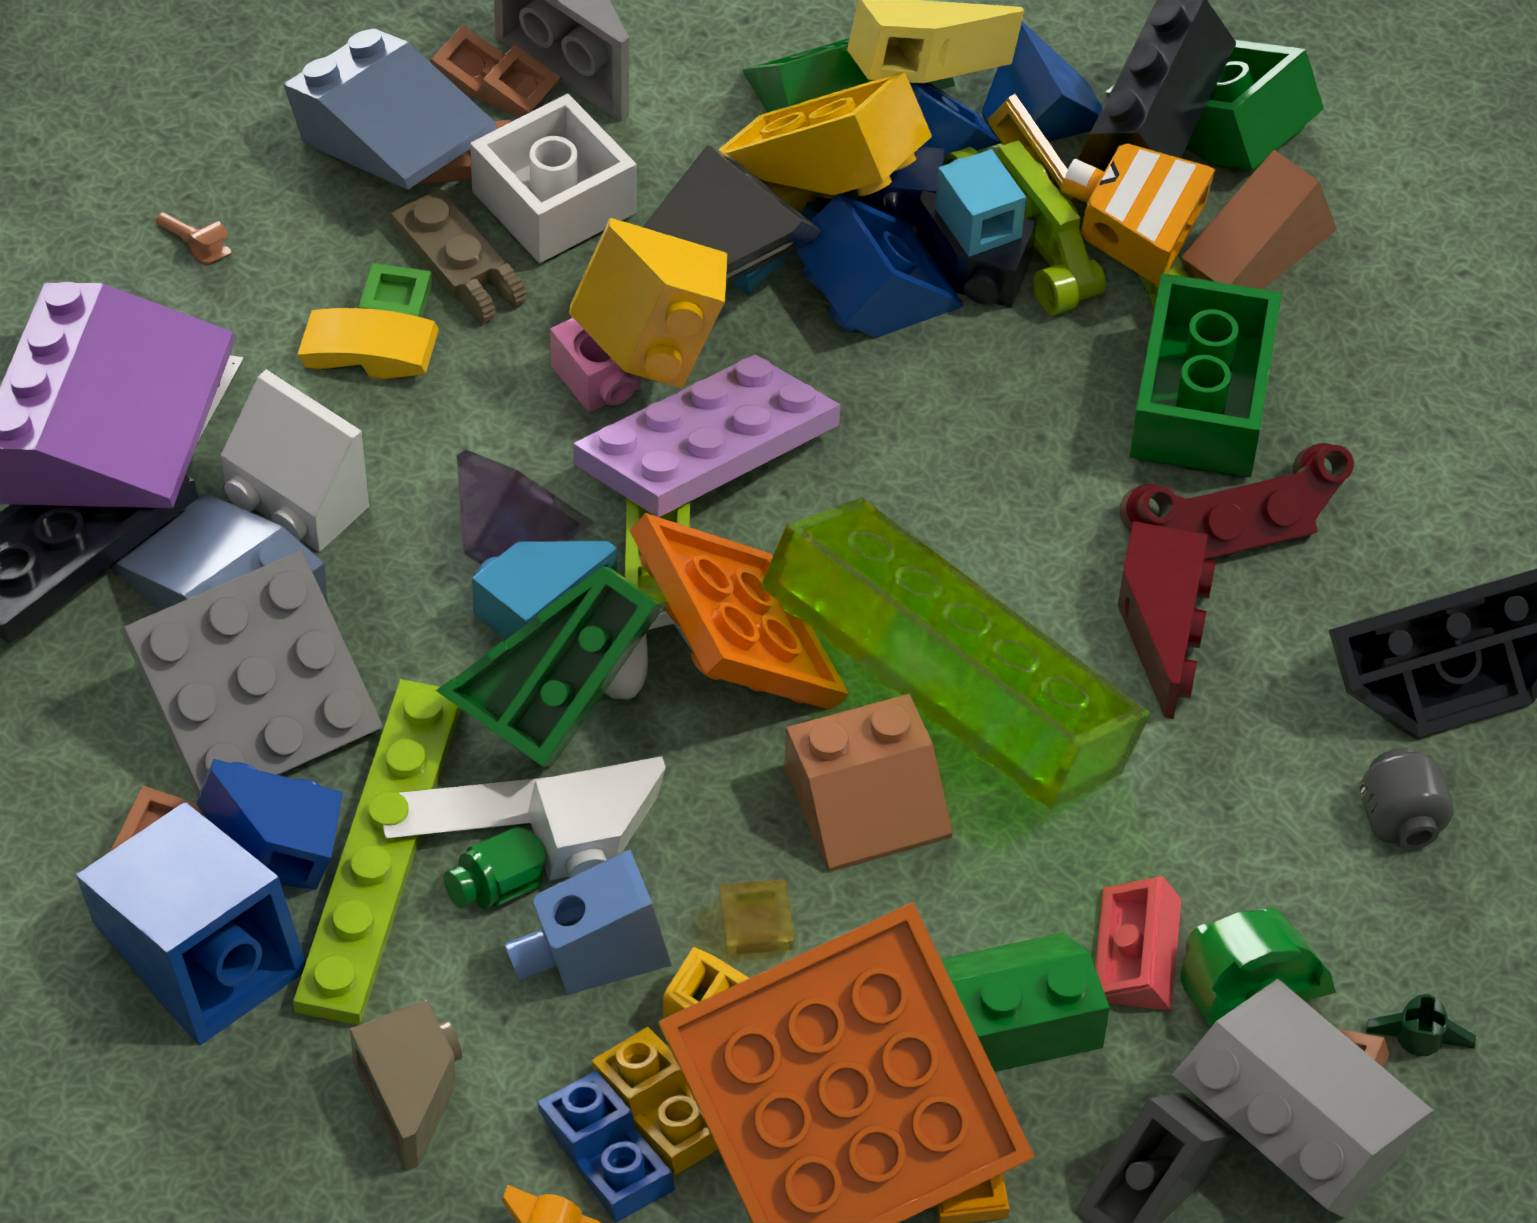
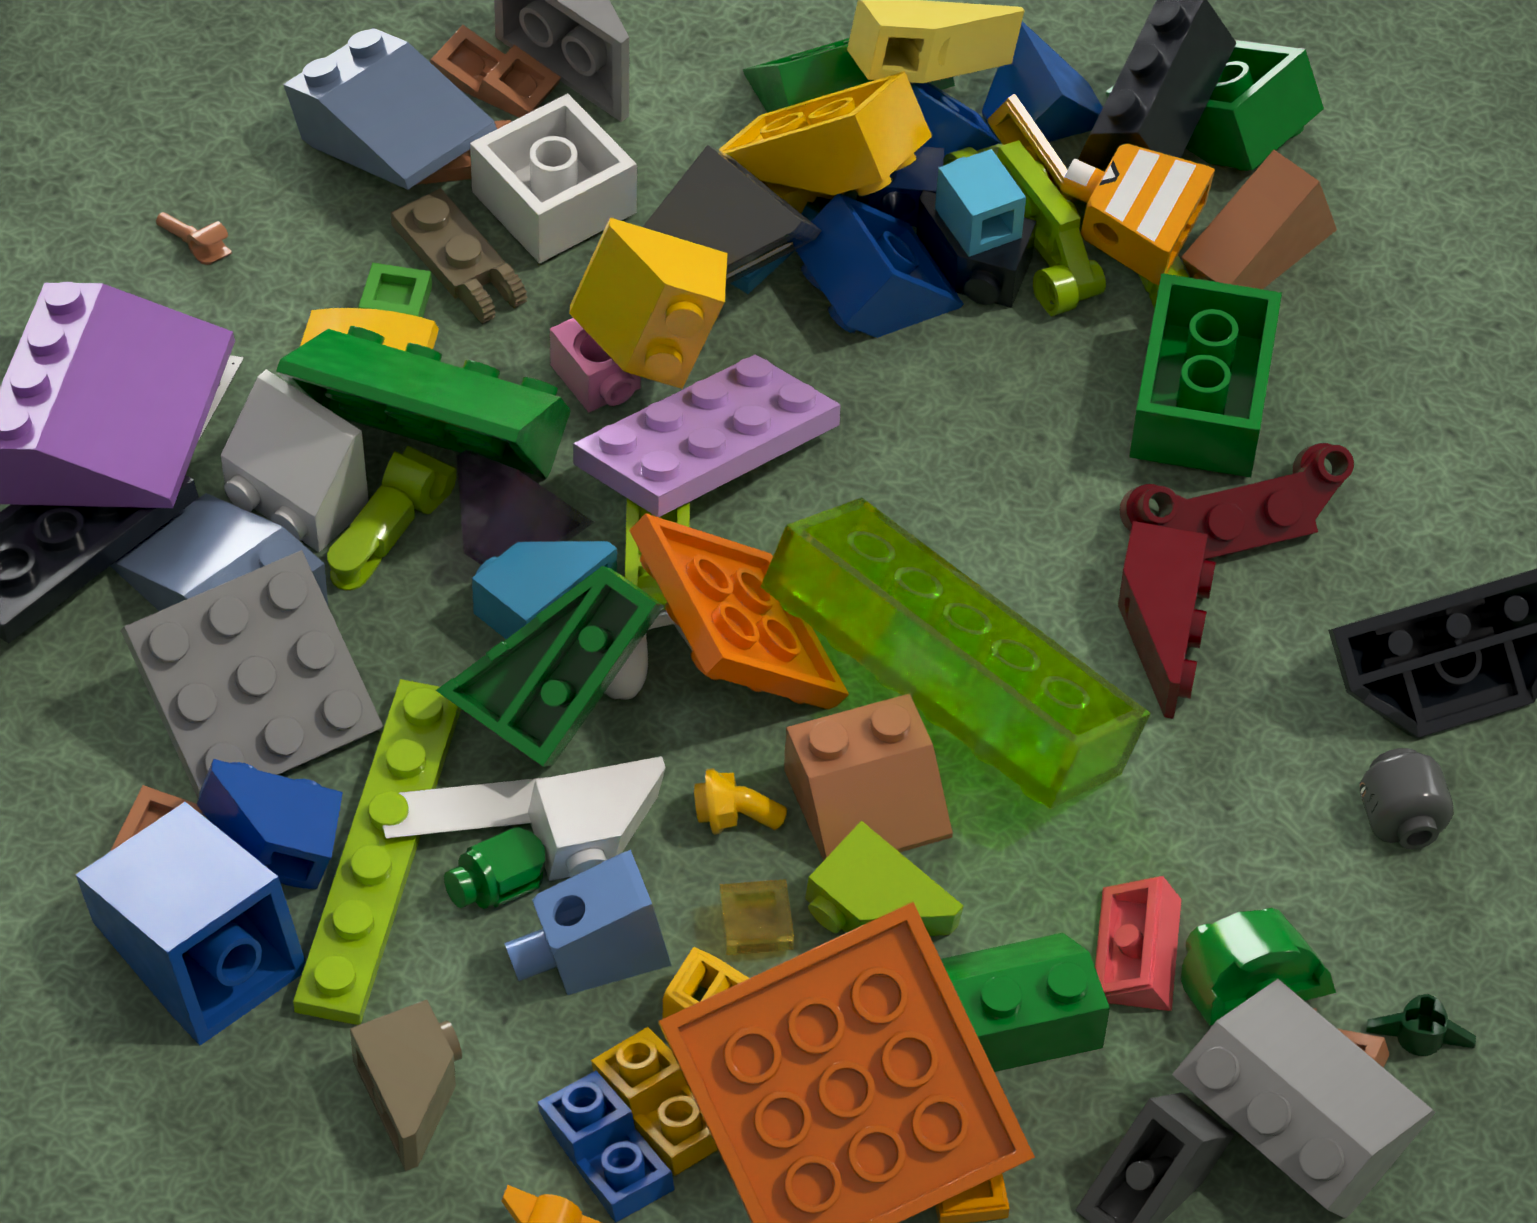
(408, 484): none -> lime piece
(430, 399): none -> green slope
(721, 799): none -> yellow plate
(871, 879): none -> lime slope

